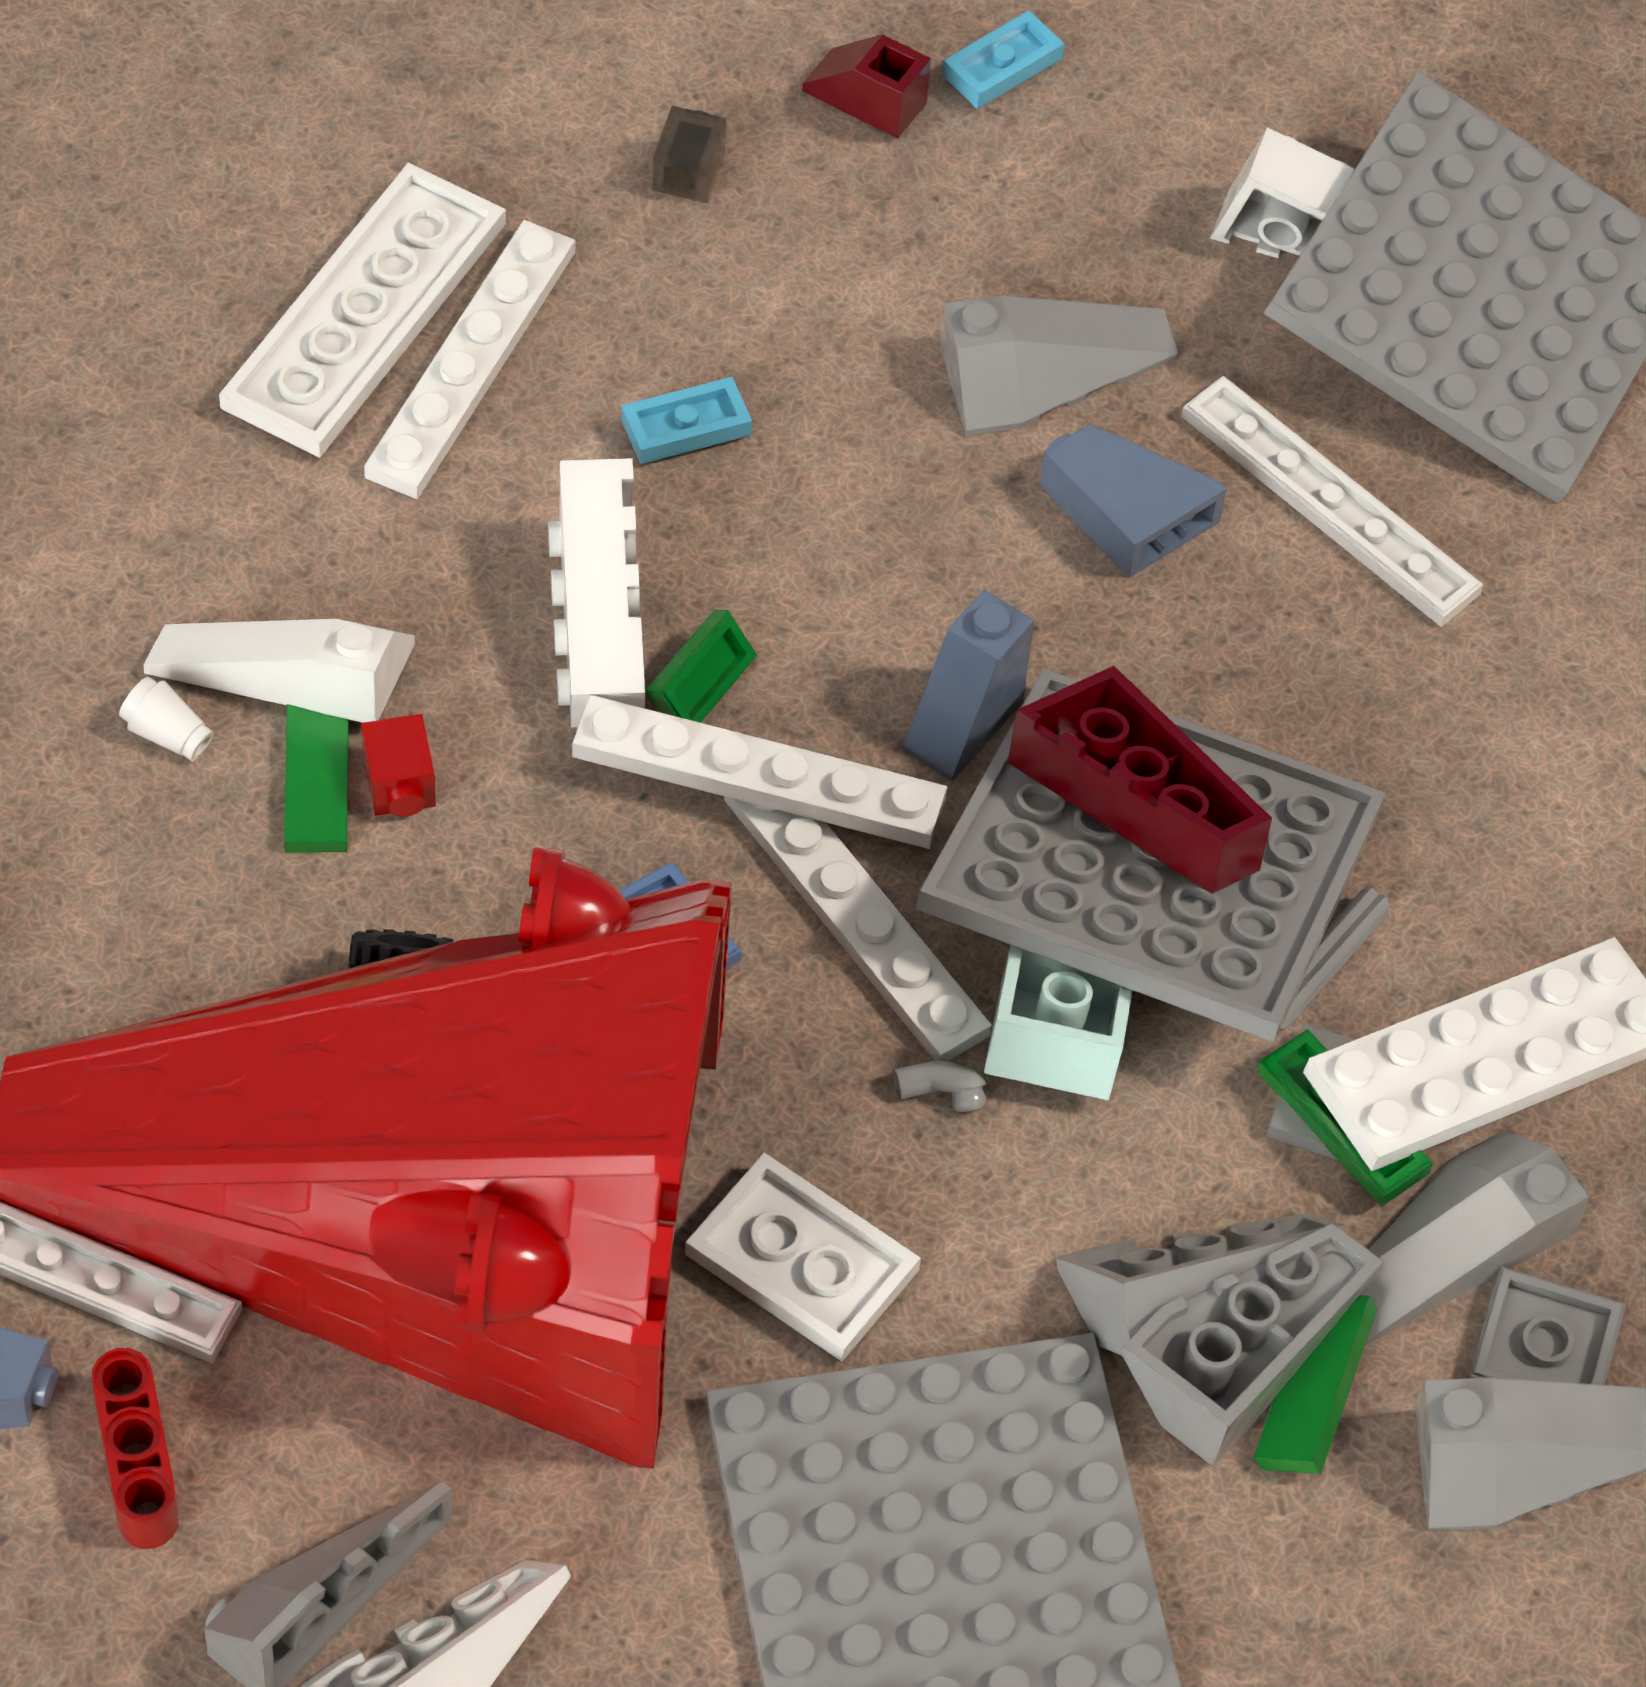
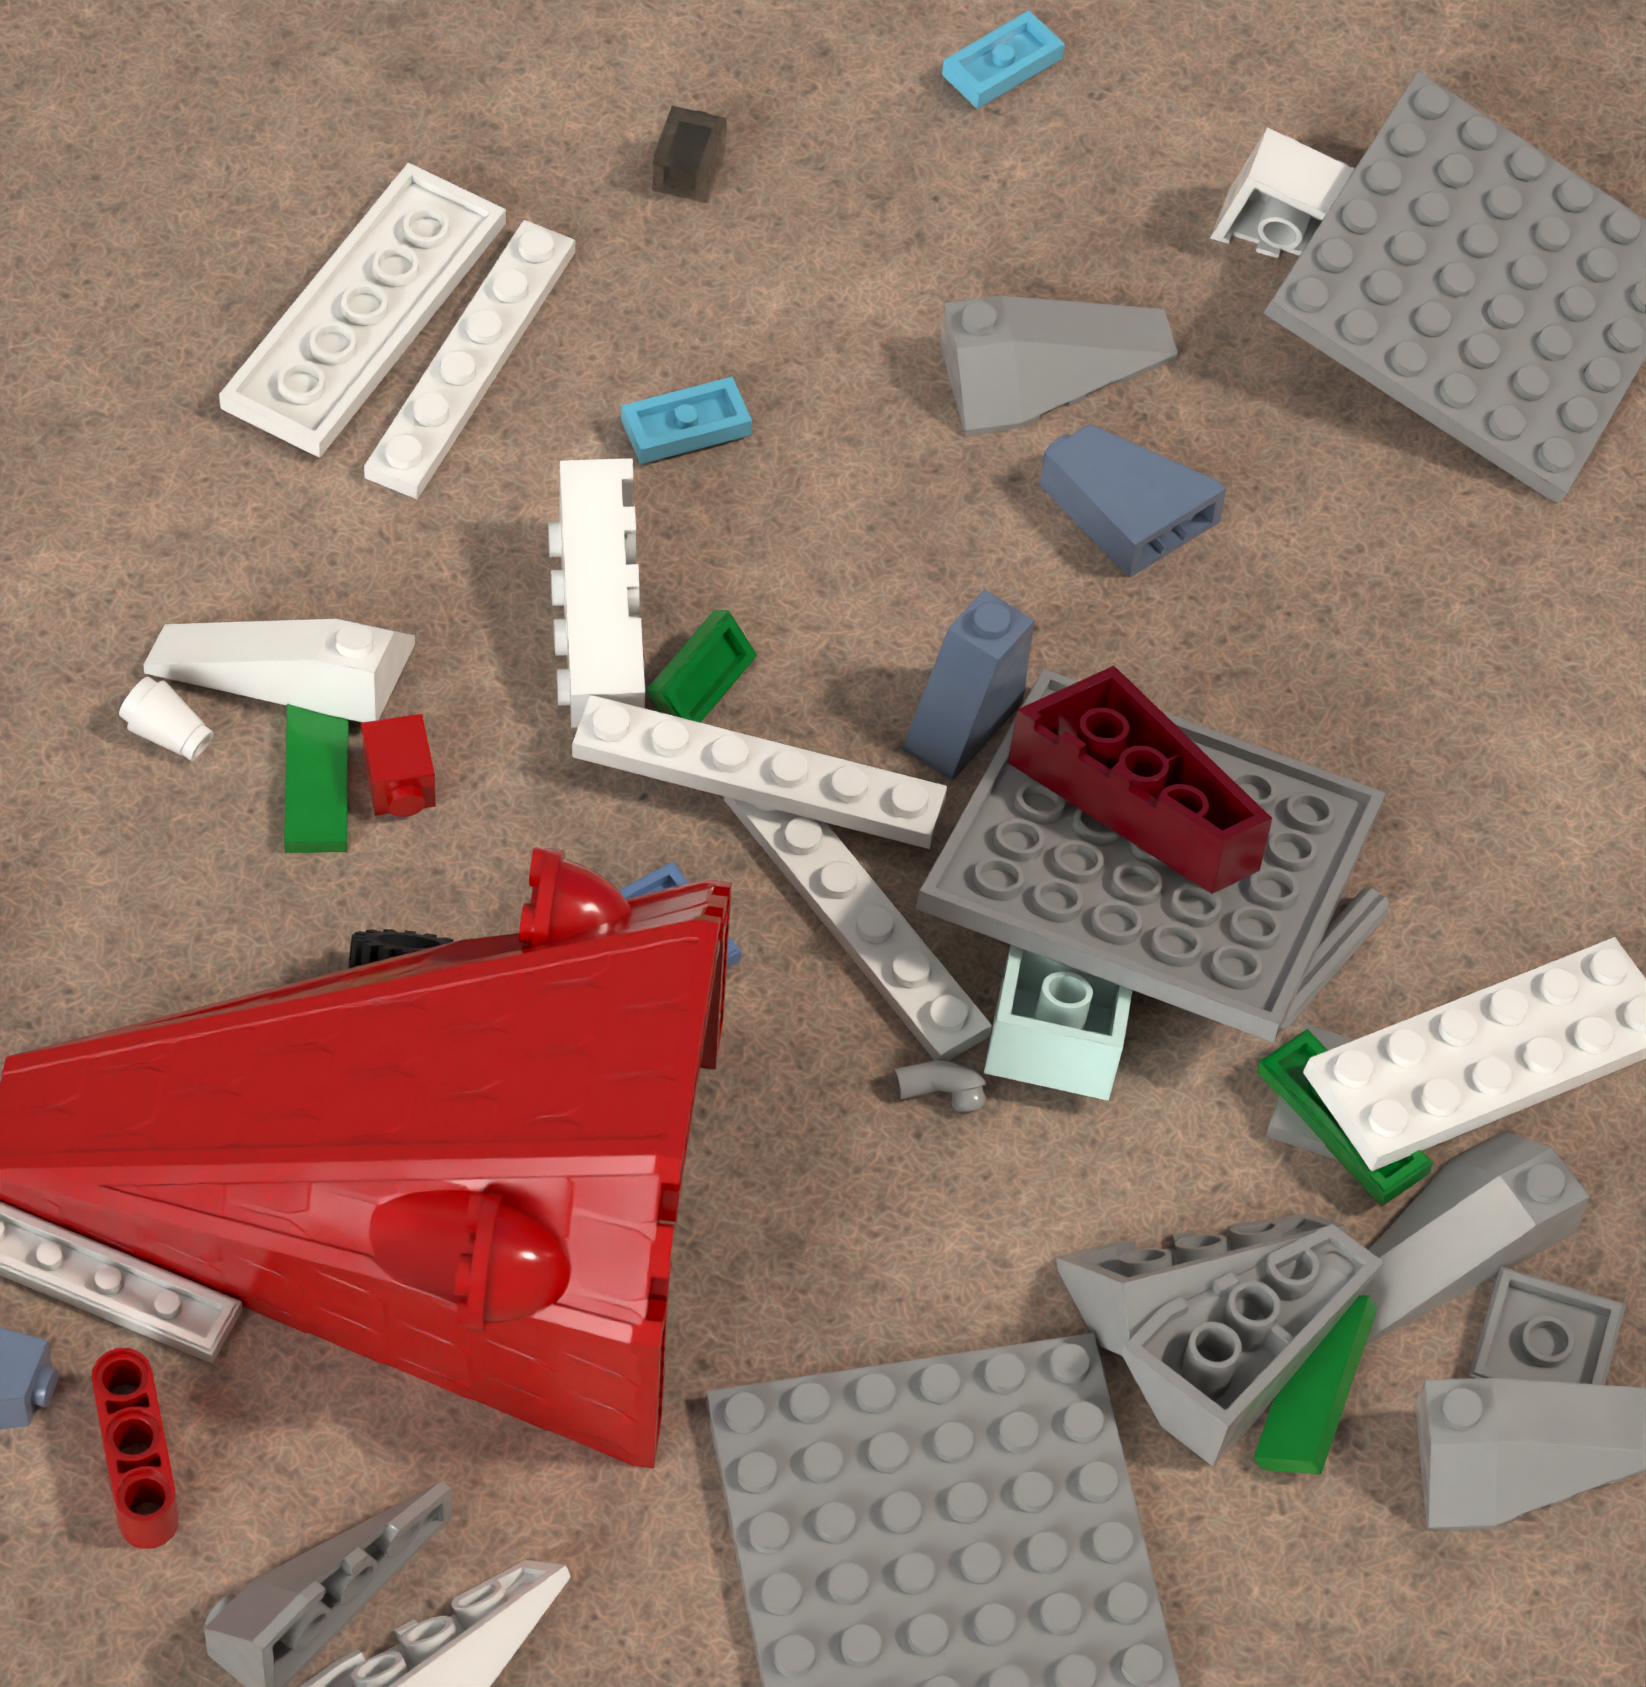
(802, 1256): white plate -> none
(873, 82): dark red slope -> none
(1332, 501): white tile -> none

